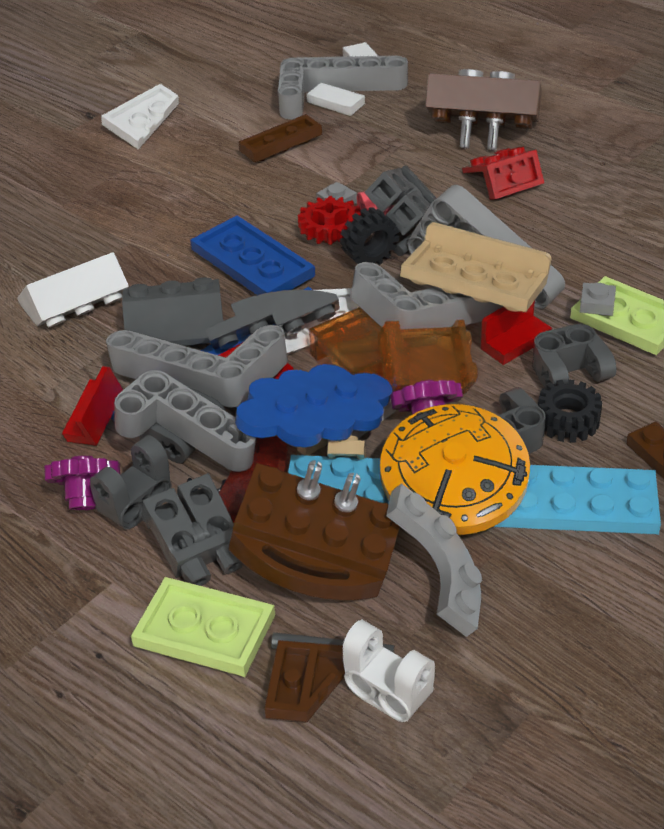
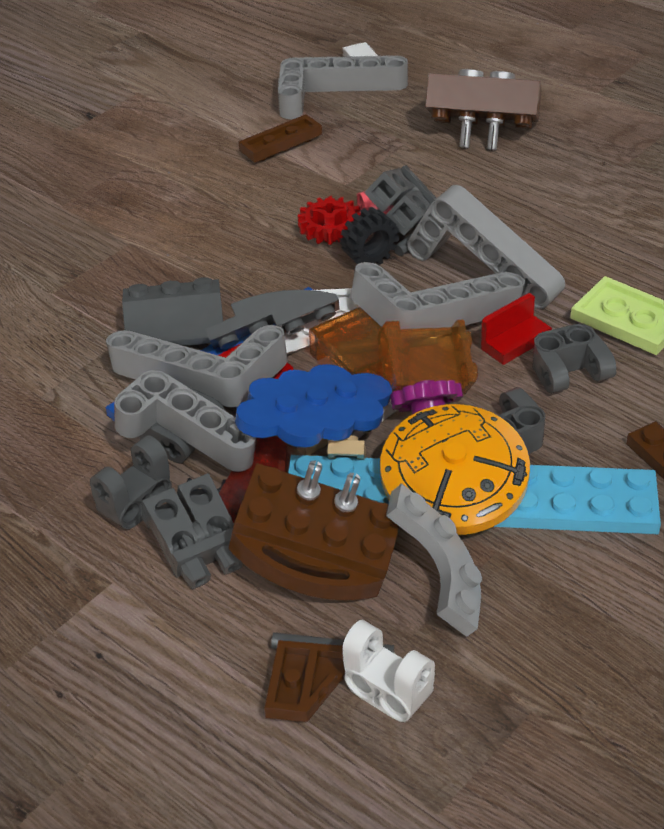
(73, 291): white slope -> none
(76, 476): magenta plant -> none
(93, 409): red panel -> none
(141, 115): white wing -> none
(204, 626): yellowish green plate -> none
(252, 257): blue plate -> none
(335, 99): white tile -> none
(336, 191): light grey plate -> none
(478, 267): tan bracket -> none
(508, 171): red bracket -> none
(571, 397): black tyre -> none
(598, 299): light grey plate -> none

